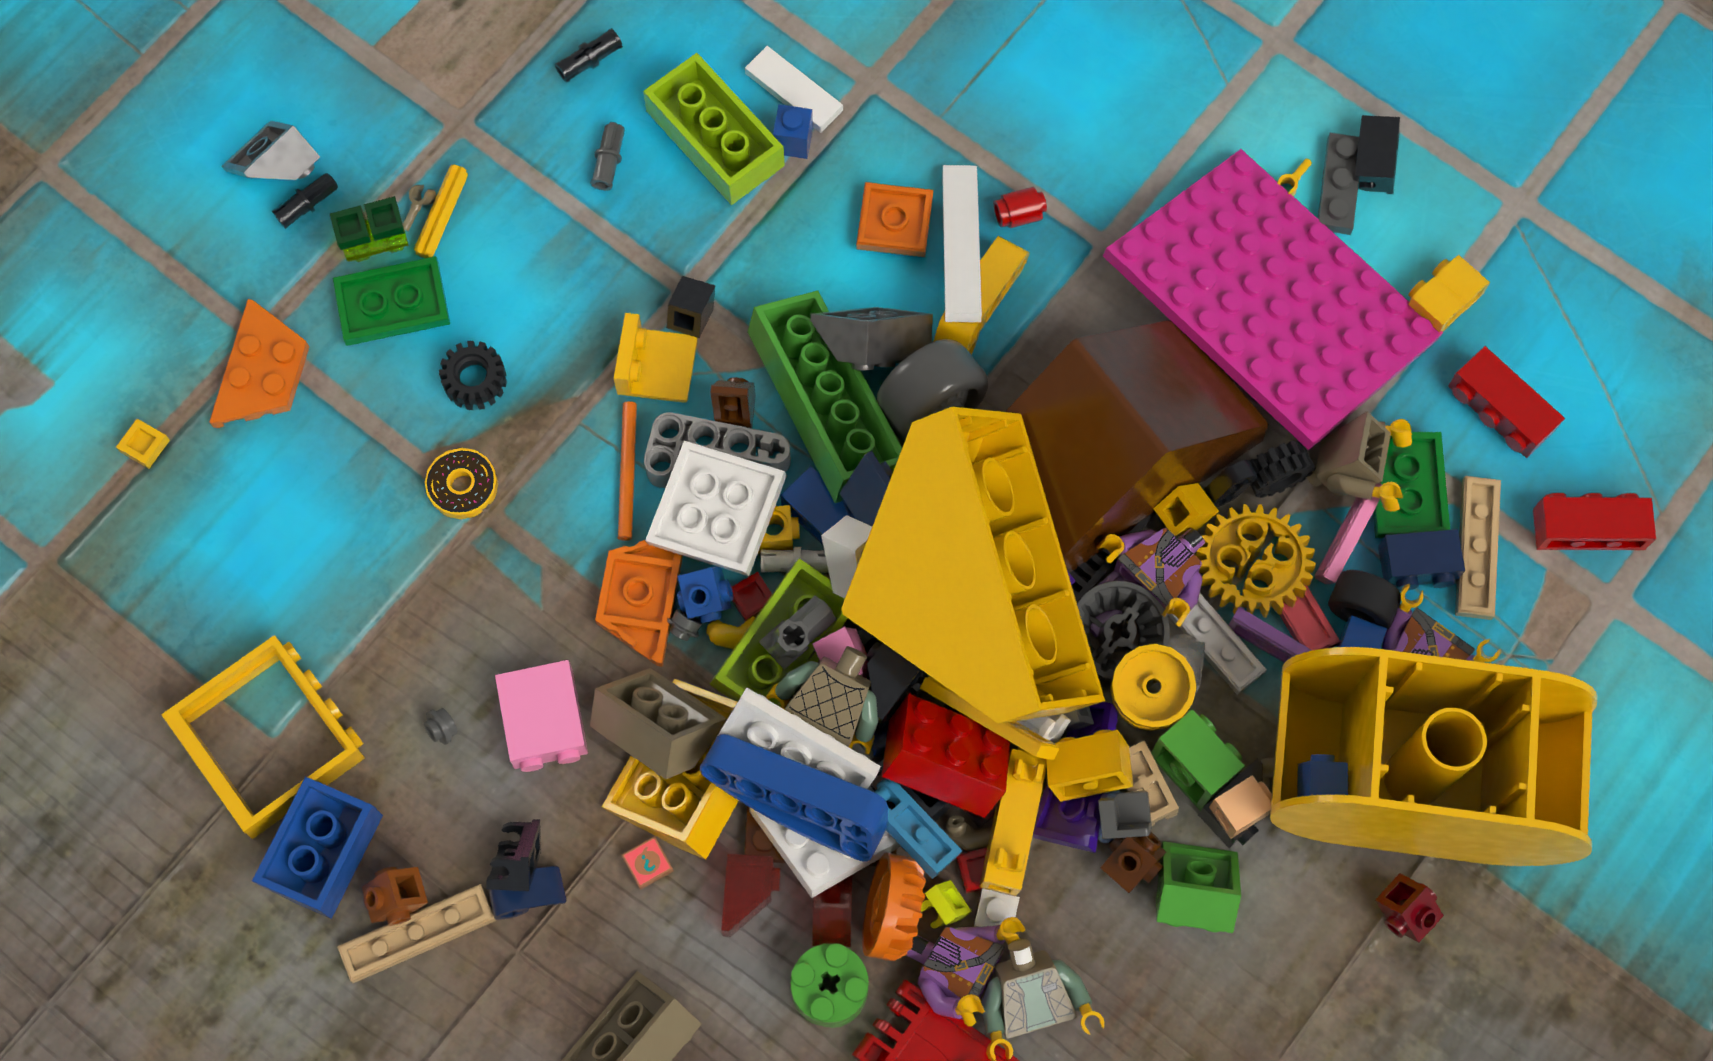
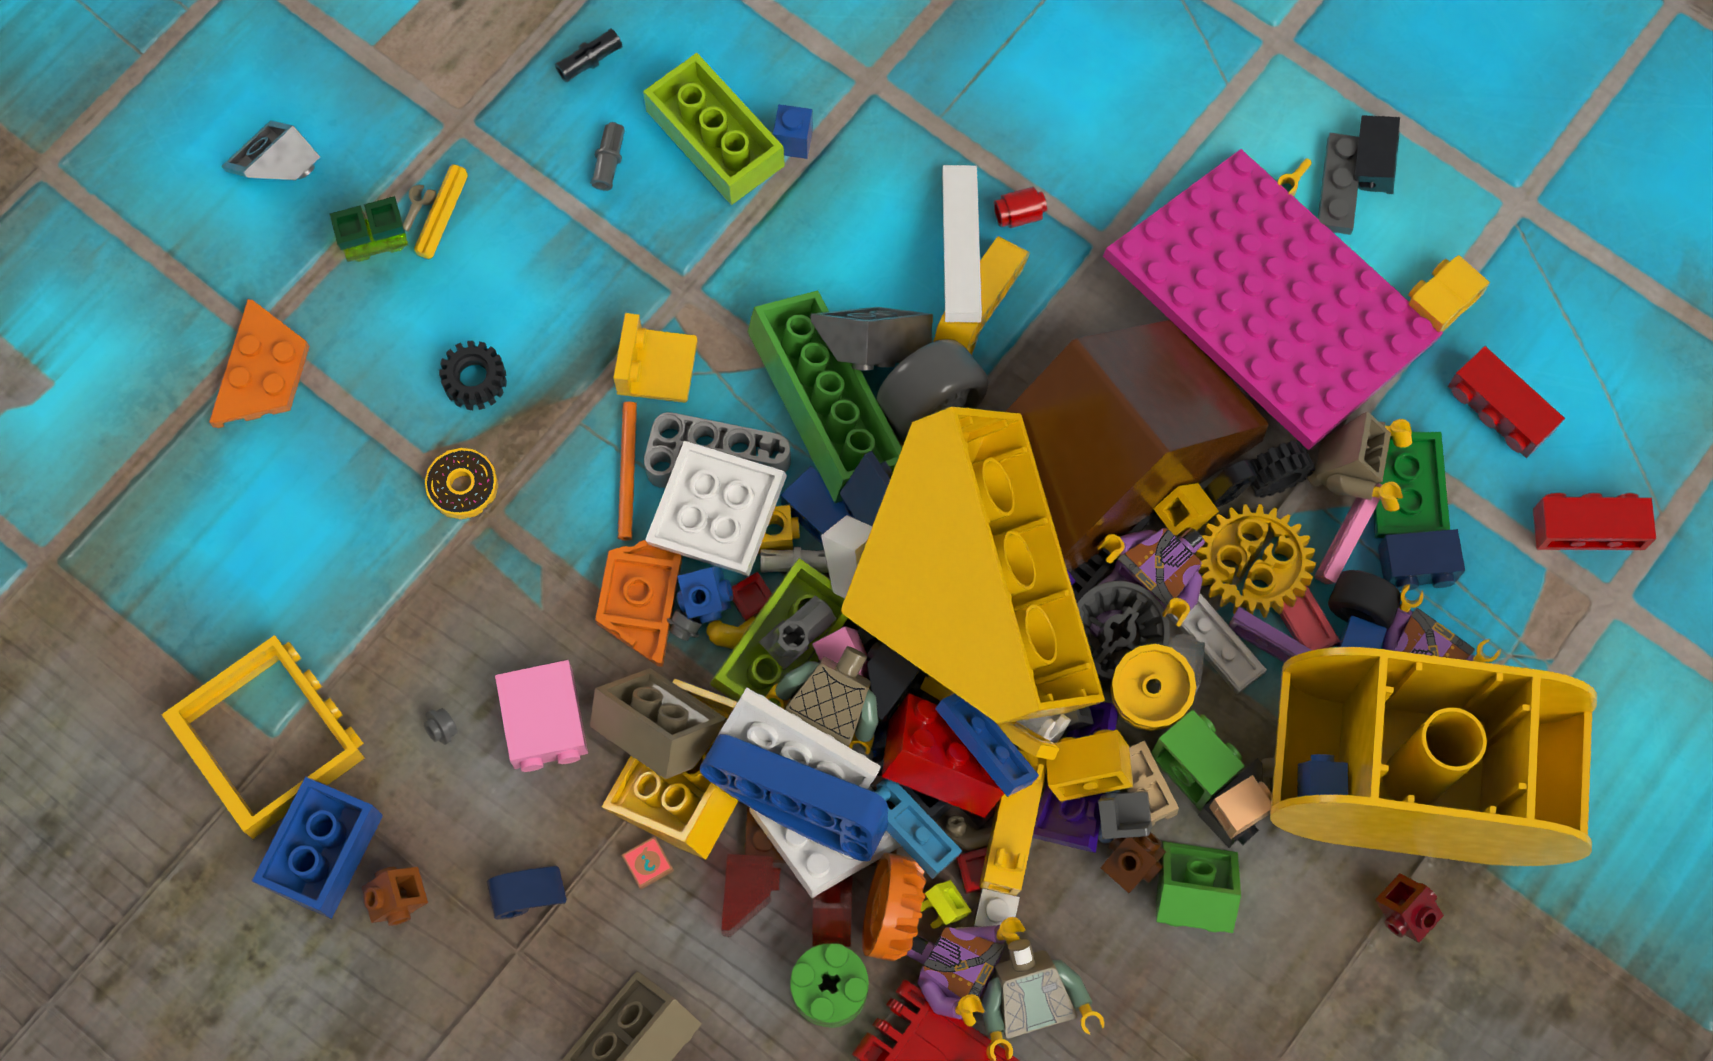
(142, 443): yellow plate -> none
(305, 200): black axle -> none
(391, 301): green plate -> none
(423, 932): tan tile -> none
(516, 861): black hinge -> none
(690, 306): black brick -> none
(734, 401): reddish brown slope -> none
(793, 87): white tile -> none
(894, 219): orange plate -> none
(988, 745): none -> blue plate
(1479, 547): tan tile -> none

